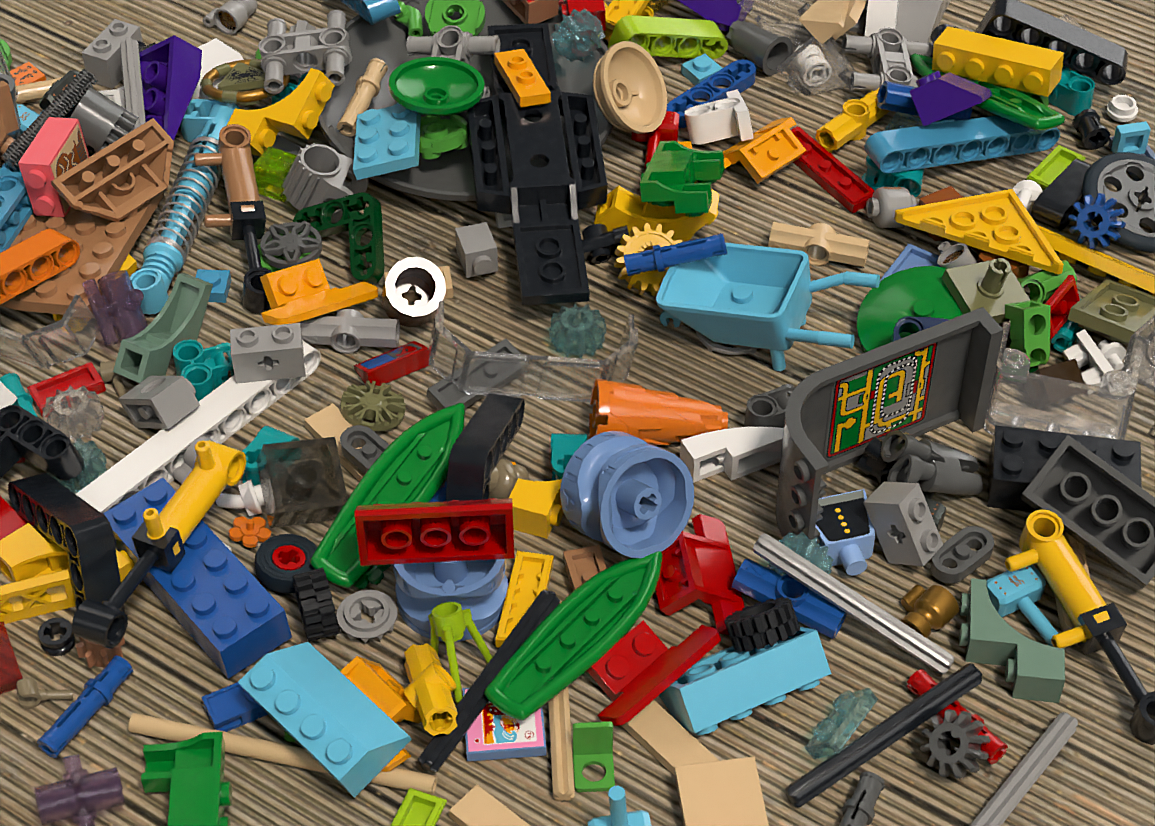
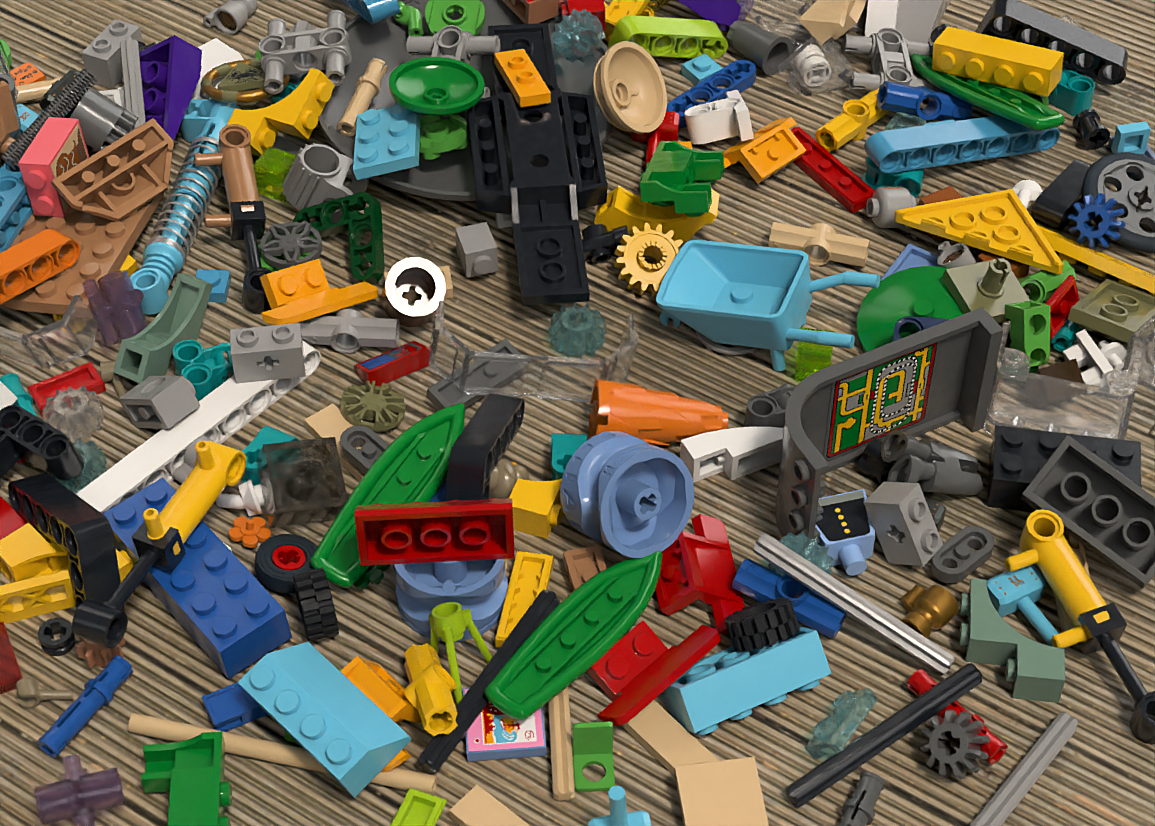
(374, 604): light grey gear -> none
(680, 253): blue pin -> none
(811, 358): none -> clear neon green brick
(945, 95): dark purple slope -> none
(1053, 166): lime tile -> none
(1122, 108): white plate -> none

